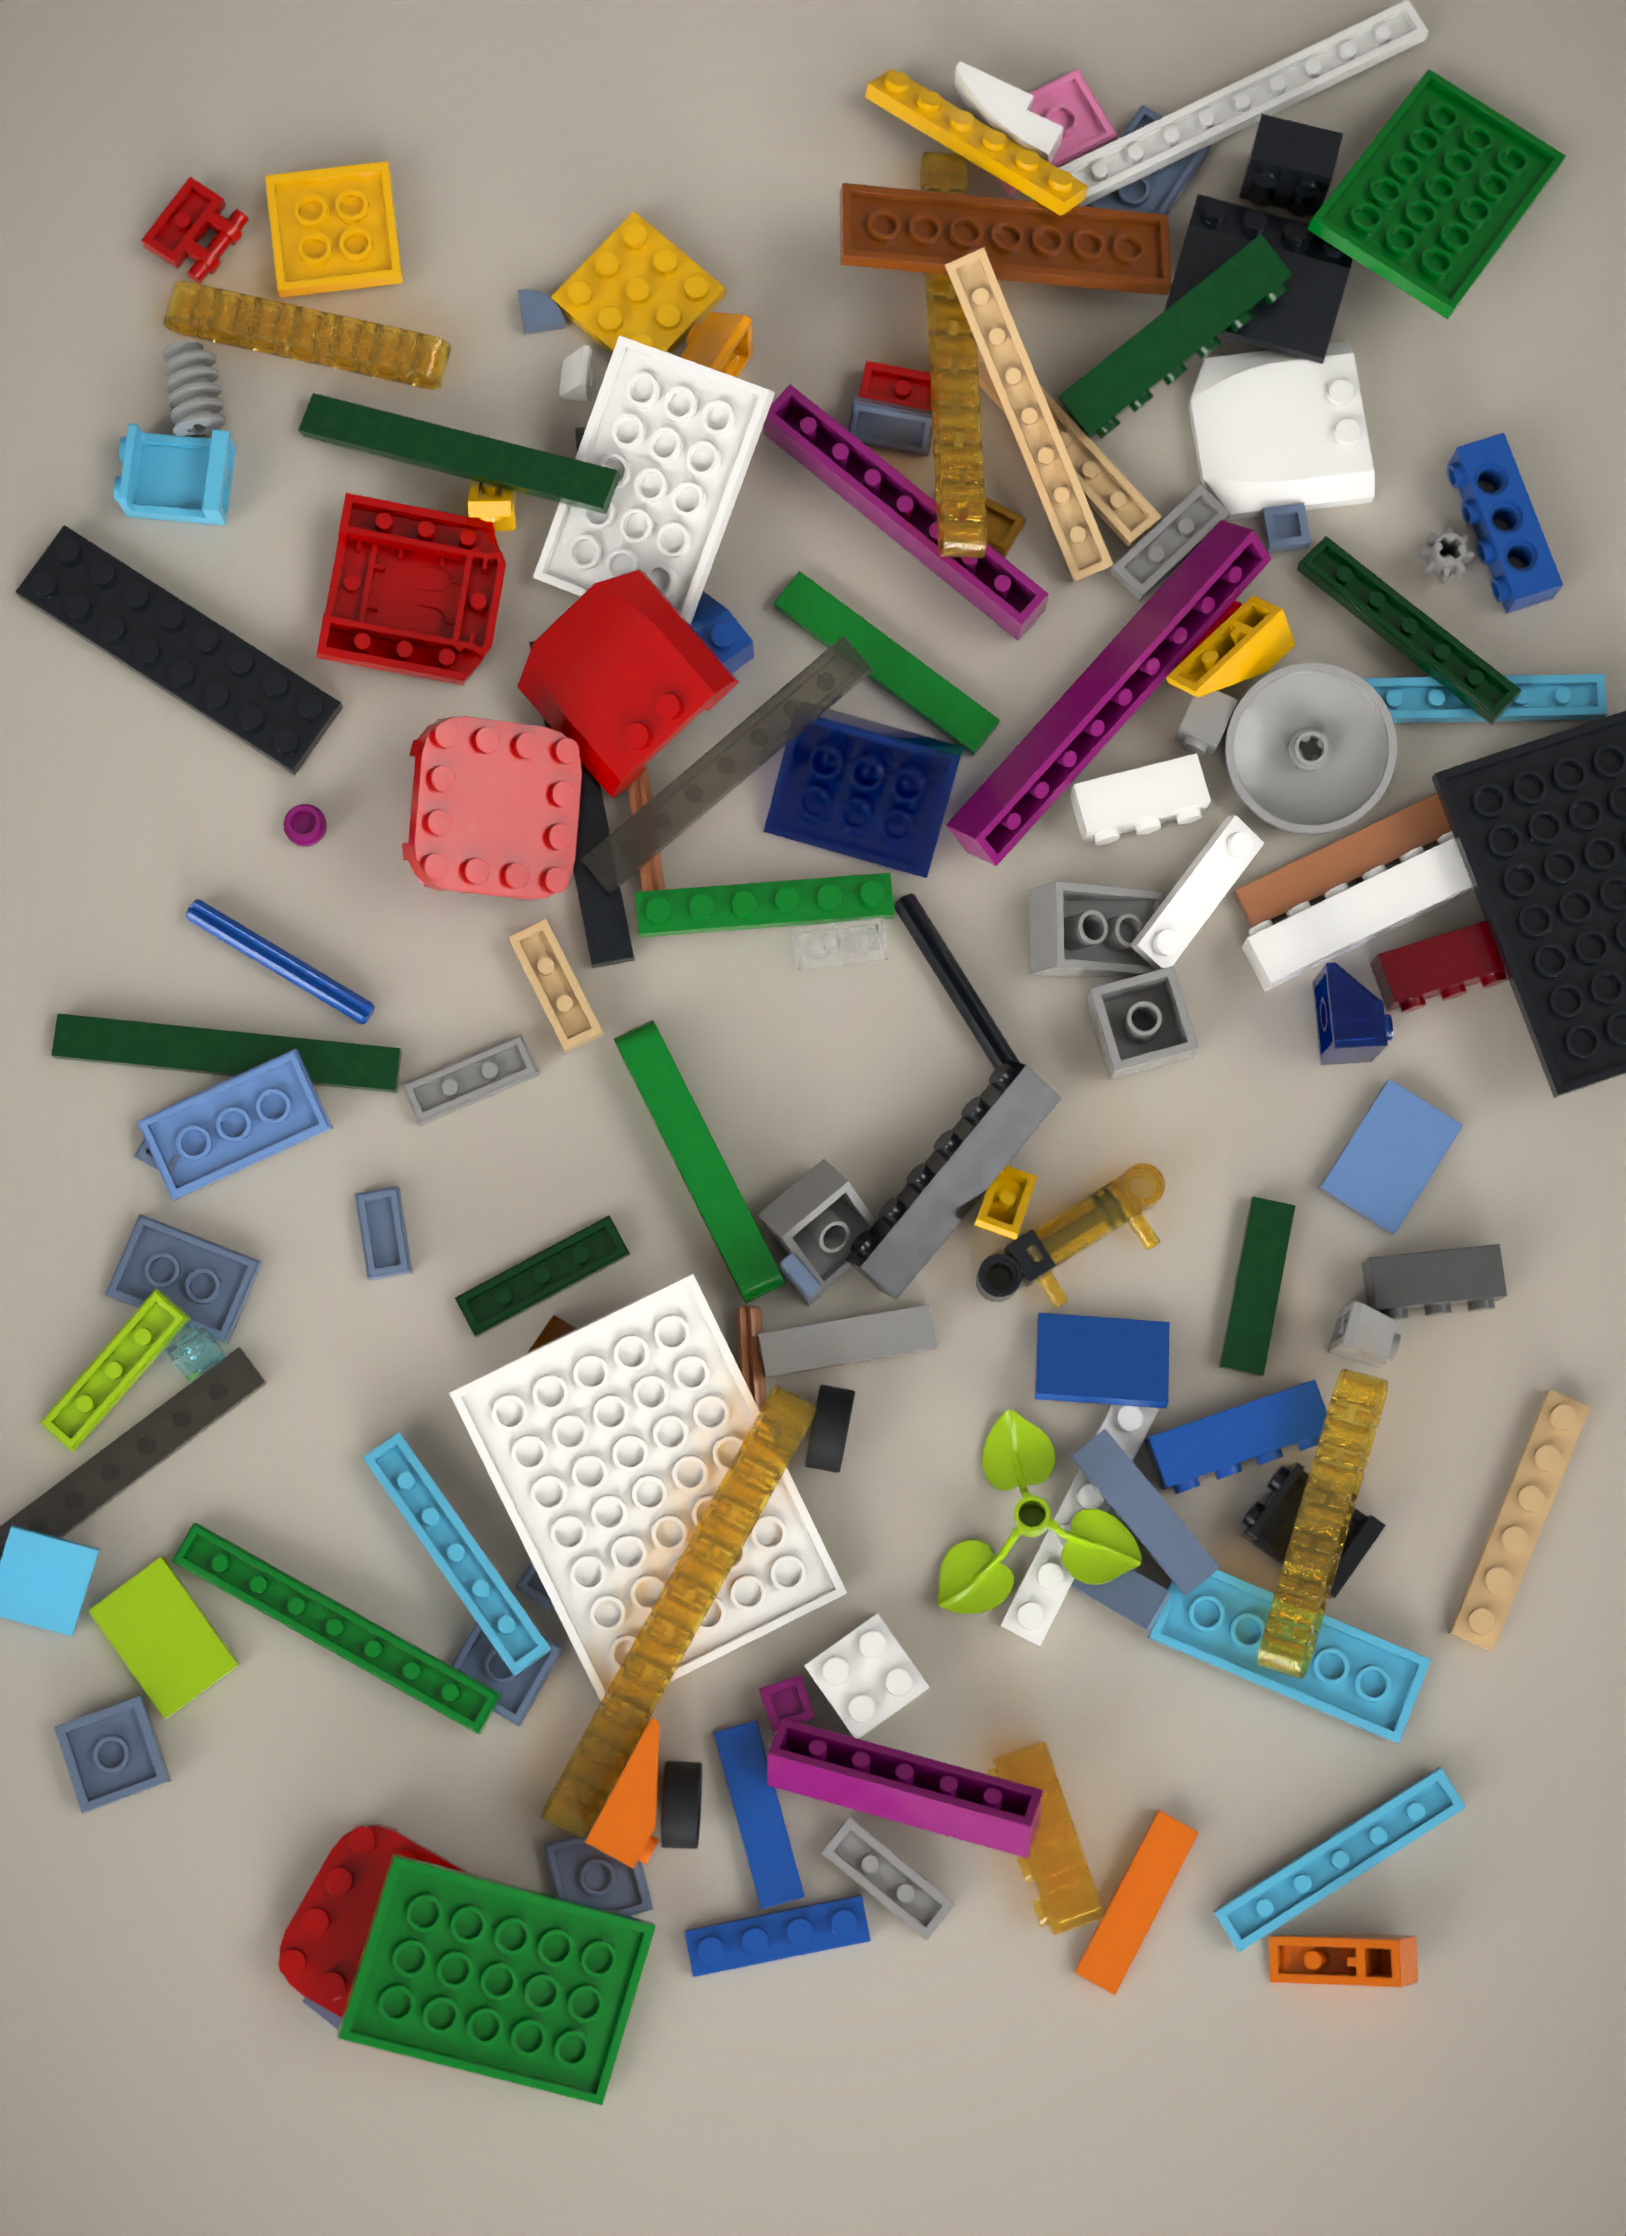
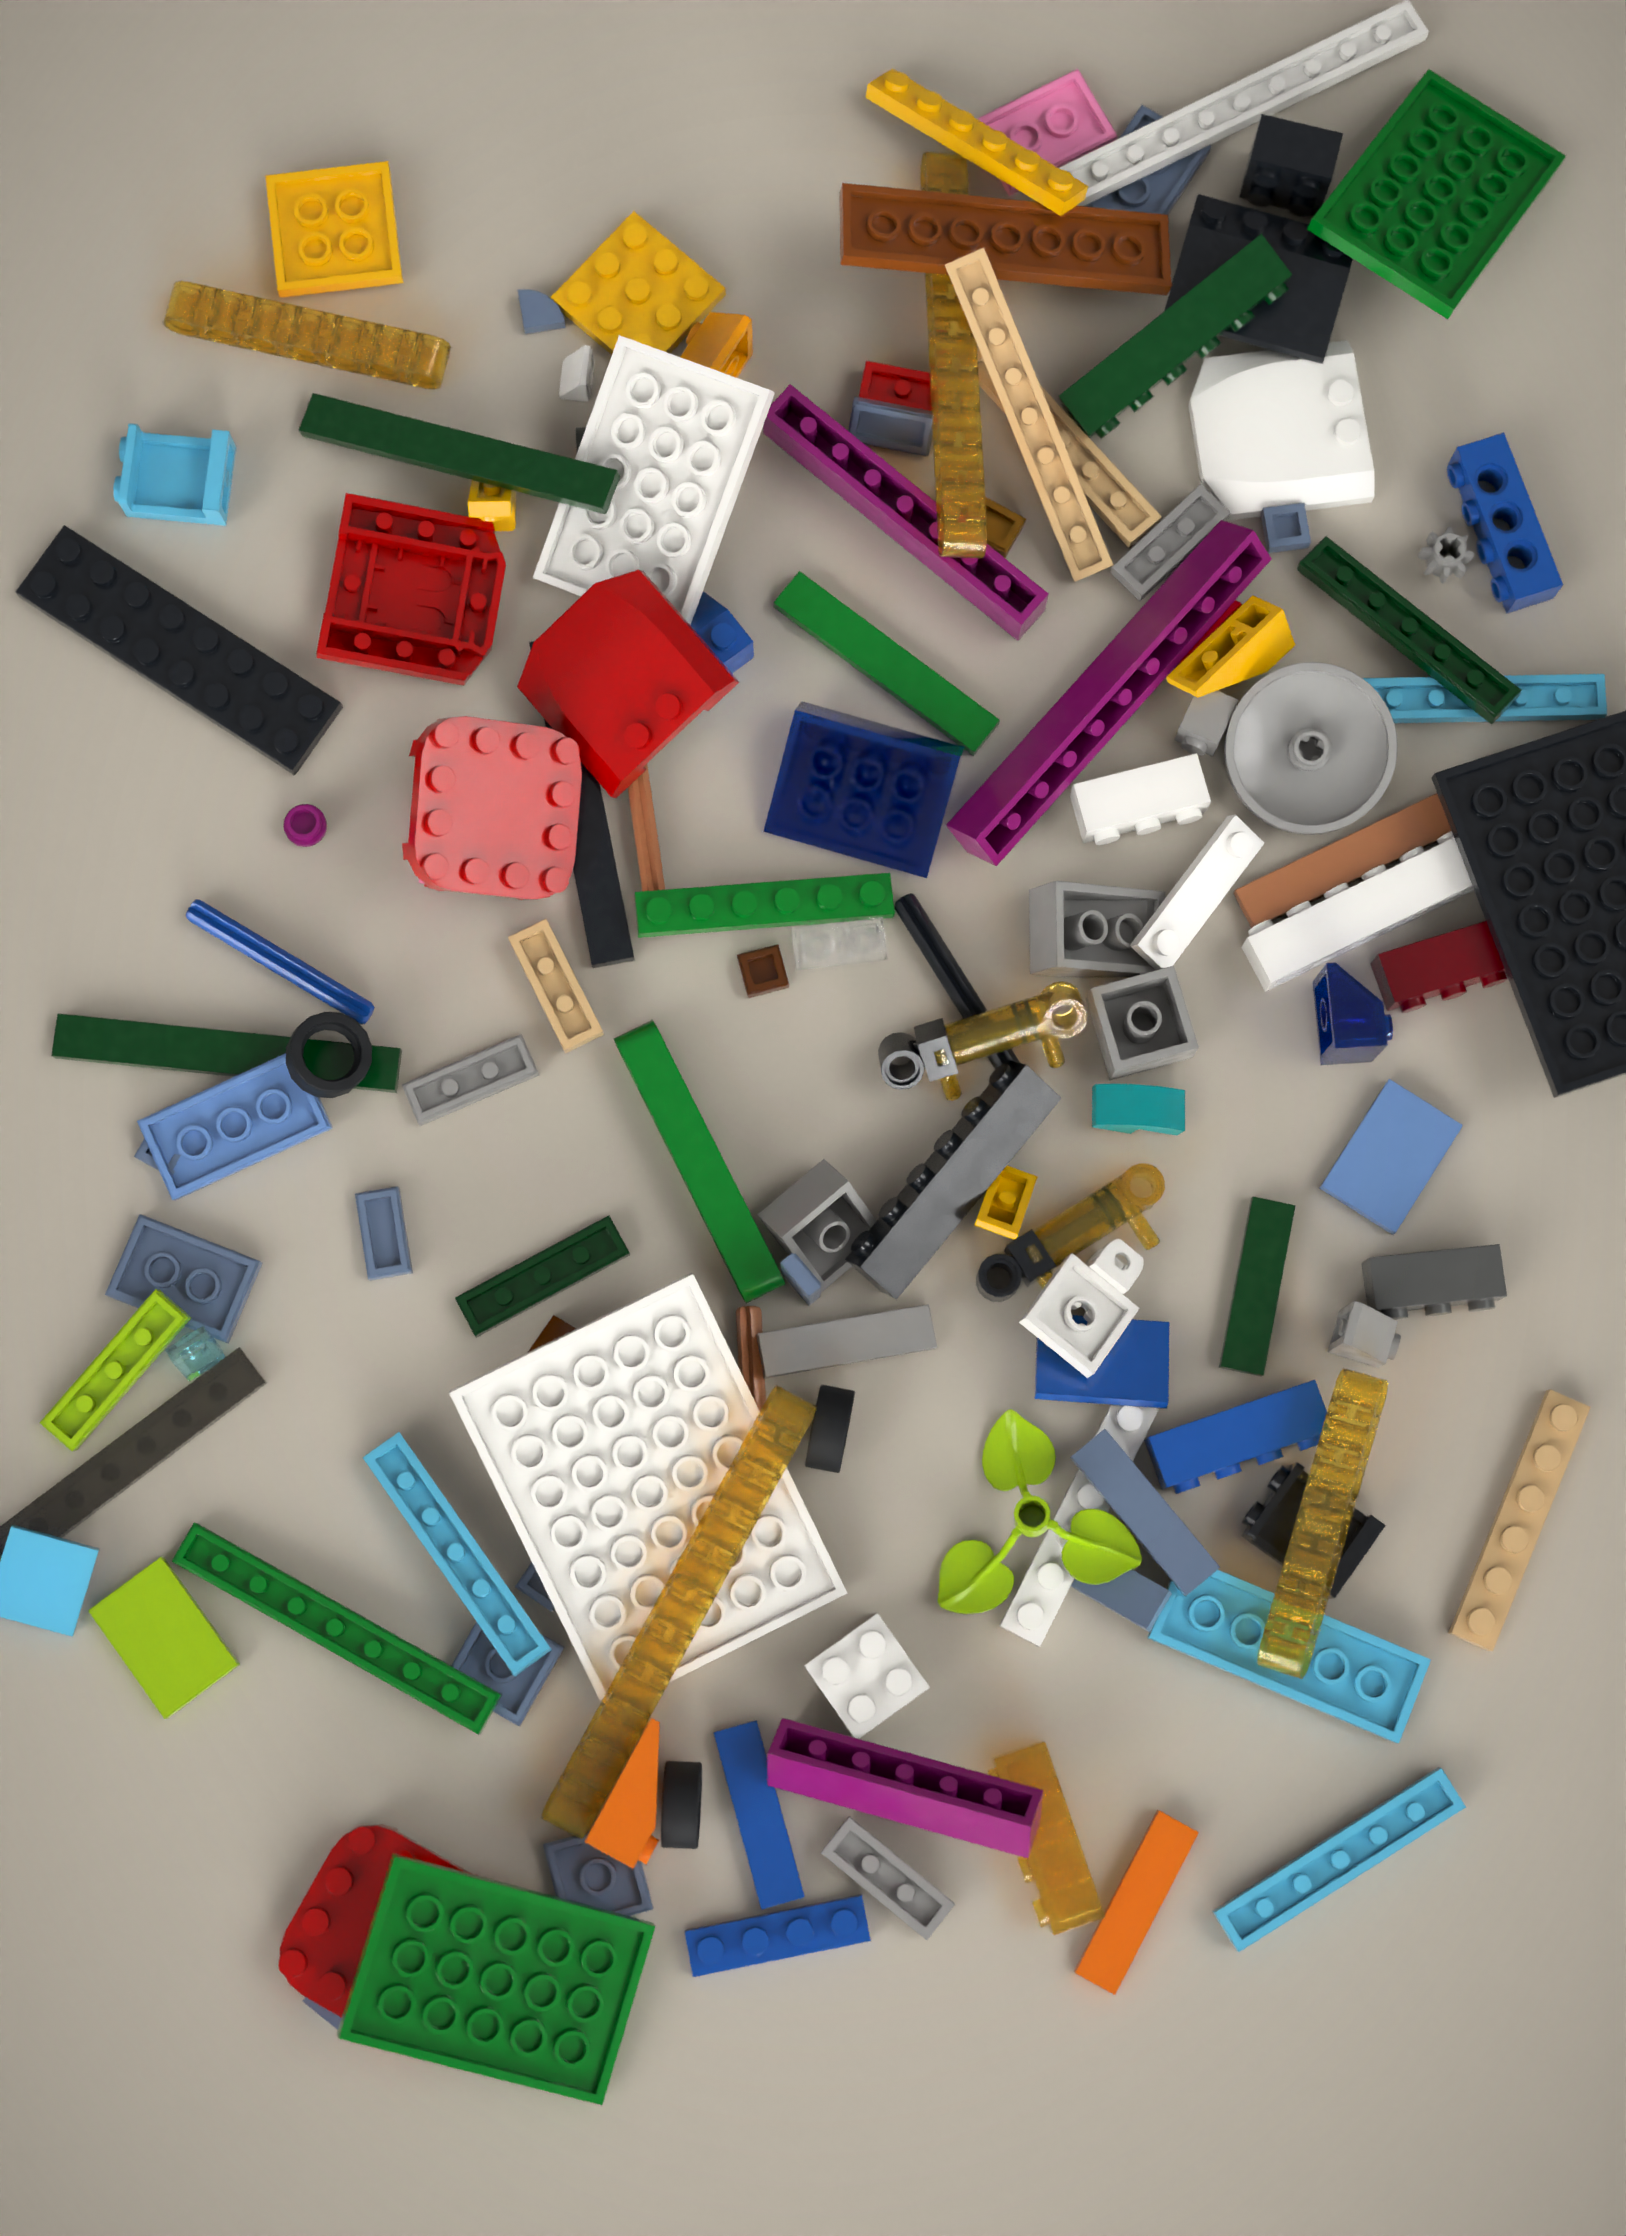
(112, 1754): sand blue plate -> none
(186, 221): red plate -> none
(192, 389): light grey piece -> none
(334, 1022): none -> black tyre
(727, 764): clear smoke tile -> none
(763, 971): none -> reddish brown tile
(786, 1700): magenta plate -> none
(946, 1046): none -> clear yellow piece
(1007, 111): white slope -> none
(1099, 1290): none -> white plate
(1137, 1107): none -> teal slope
(1344, 1959): orange slope -> none

